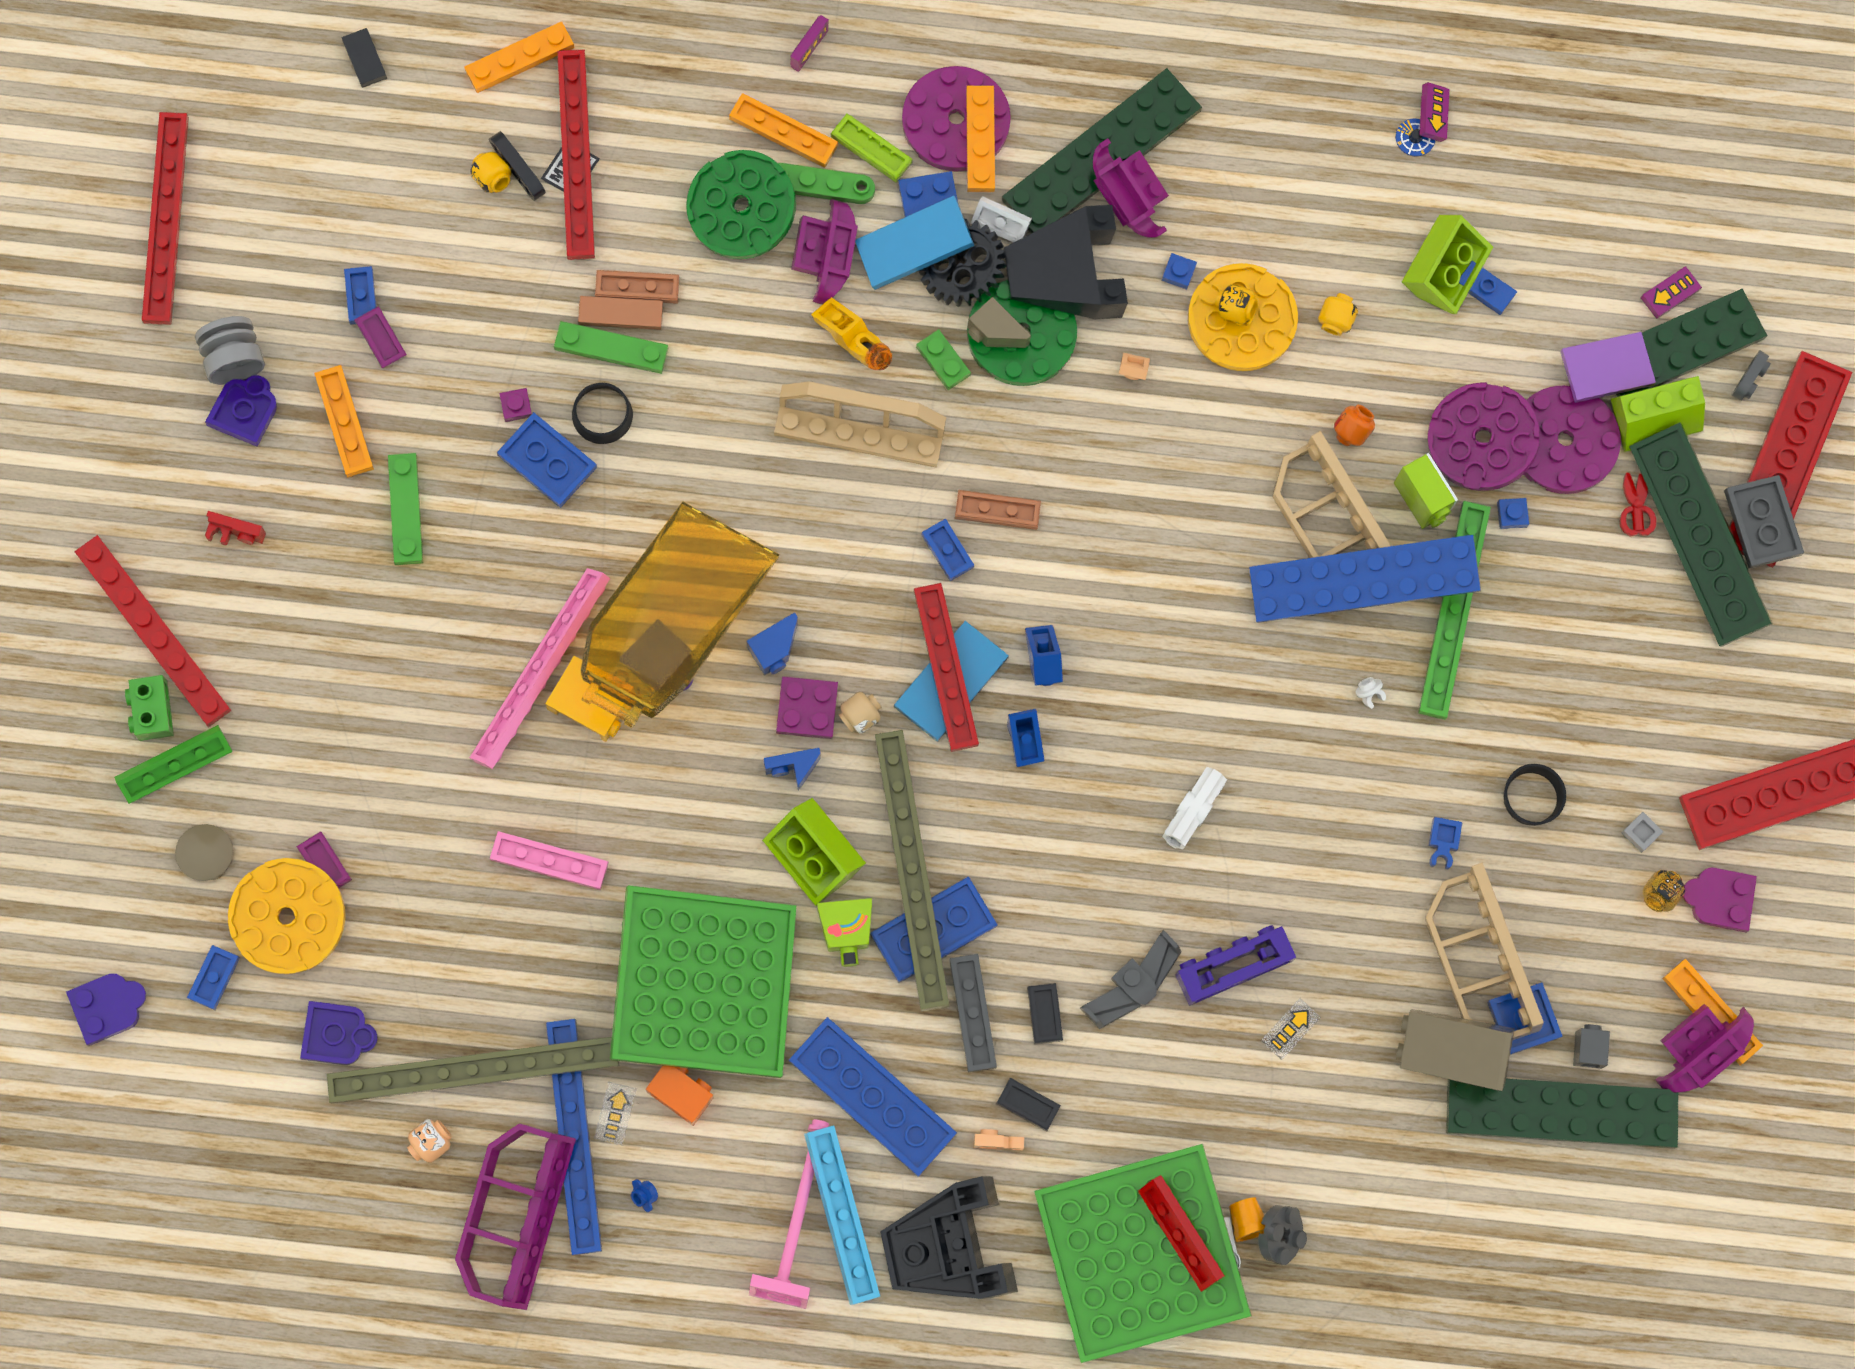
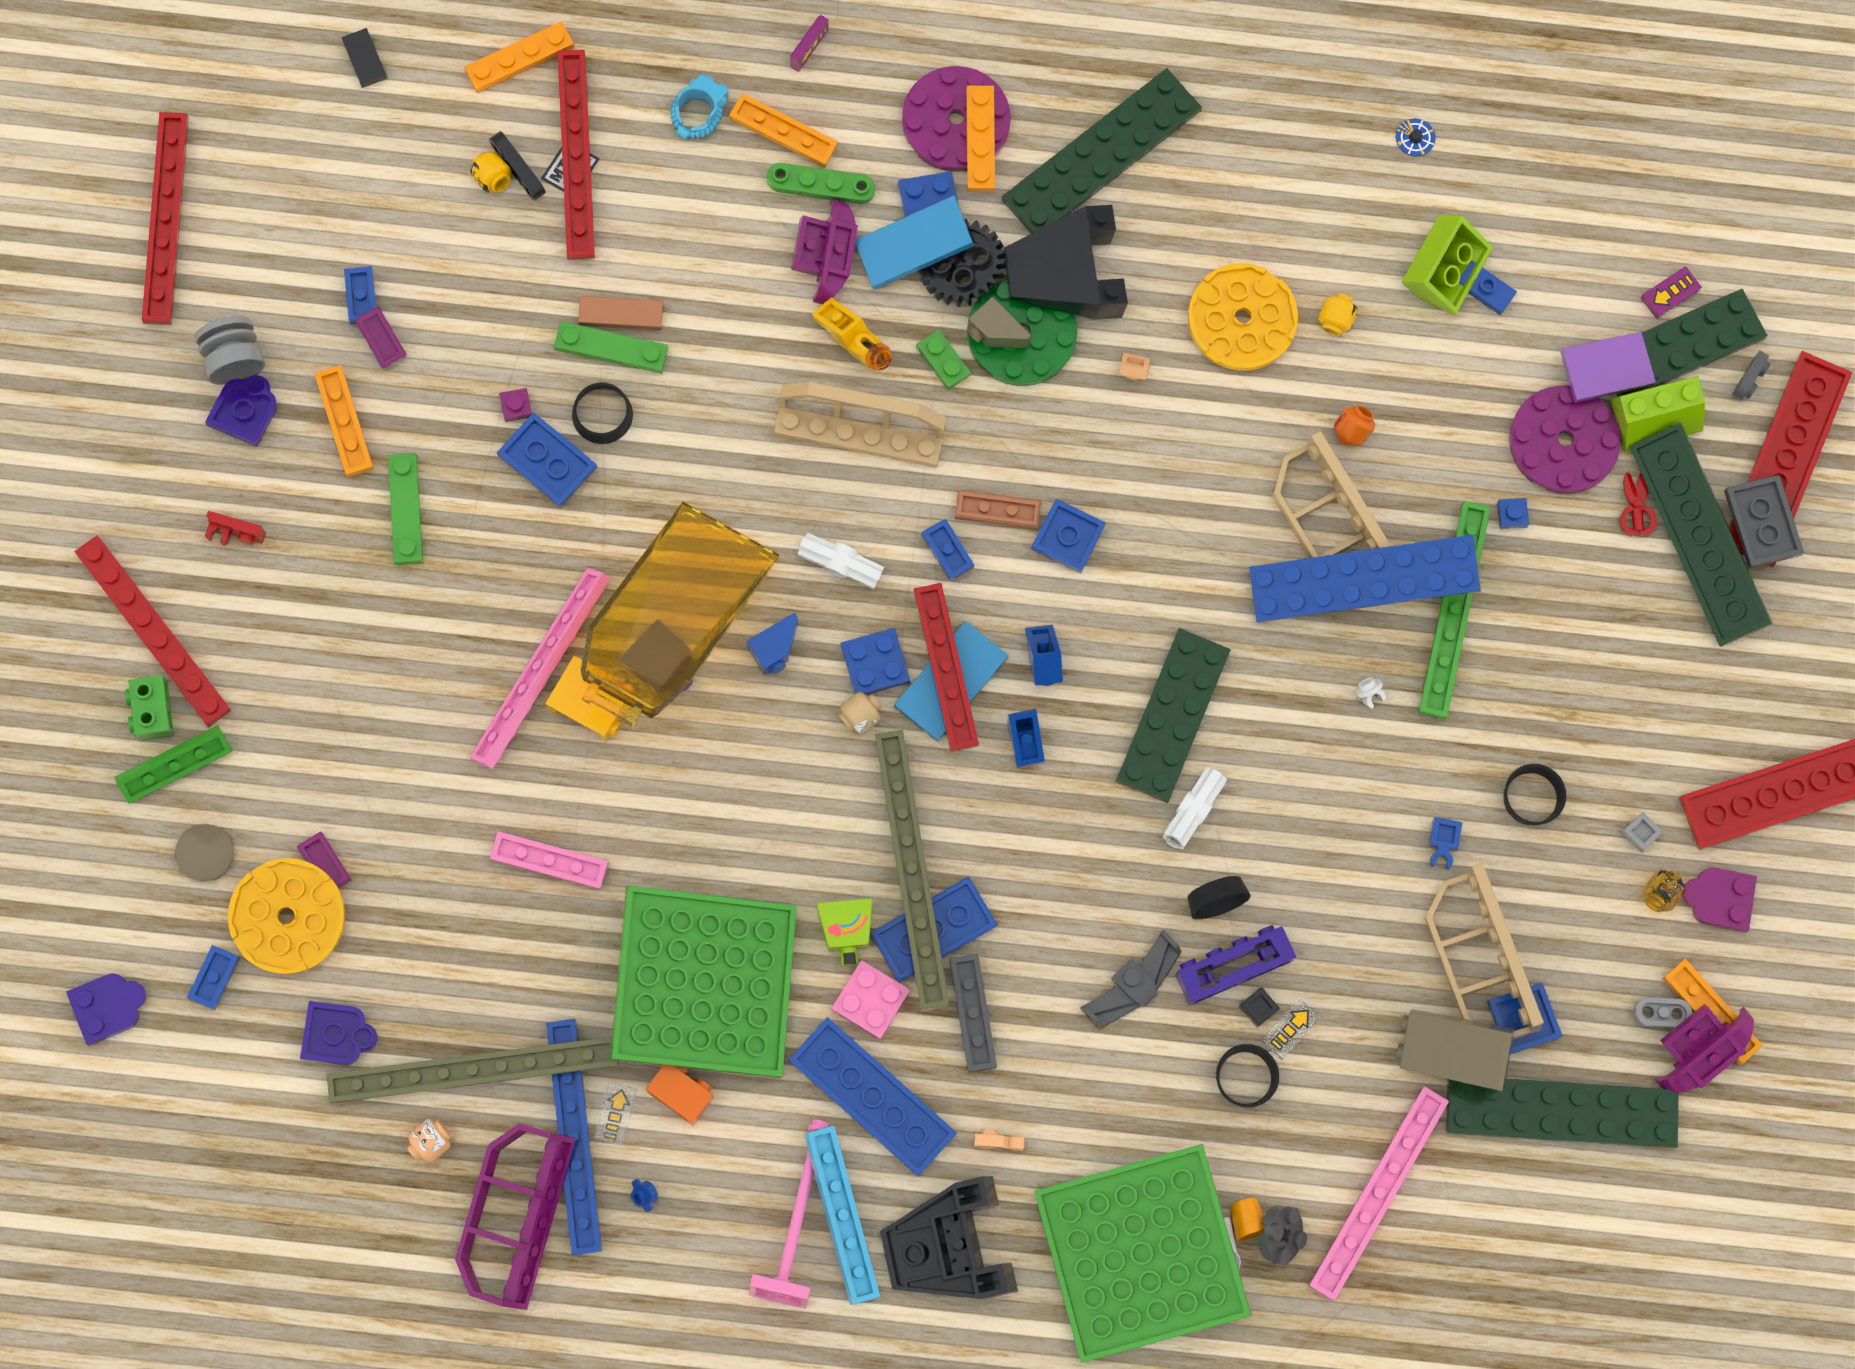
(637, 285): nougat tile -> none
(704, 89): none -> medium azure piece
(757, 227): green plate -> none
(802, 762): blue slope -> none
(807, 707): magenta plate -> none
(813, 851): lime slope -> none
(840, 560): none -> white piece
(870, 1000): none -> bright pink plate
(871, 147): lime plate -> none
(875, 662): none -> blue plate
(1001, 219): white plate -> none
(1028, 1104): black tile -> none
(1045, 1013): black tile -> none
(1068, 536): none -> blue plate
(1130, 189): magenta plate -> none
(1173, 715): none -> dark green plate
(1179, 271): blue plate -> none
(1181, 1233): red plate -> none
(1217, 897): none -> black tyre
(1236, 304): yellow head -> none
(1259, 1007): none -> black tile
(1269, 1060): none -> black tyre
(1378, 1193): none -> bright pink plate
(1425, 491): lime piece -> none
(1434, 112): magenta tile -> none
(1479, 409): magenta plate -> none
(1591, 1047): dark grey brick -> none
(1661, 1012): none -> light grey plate

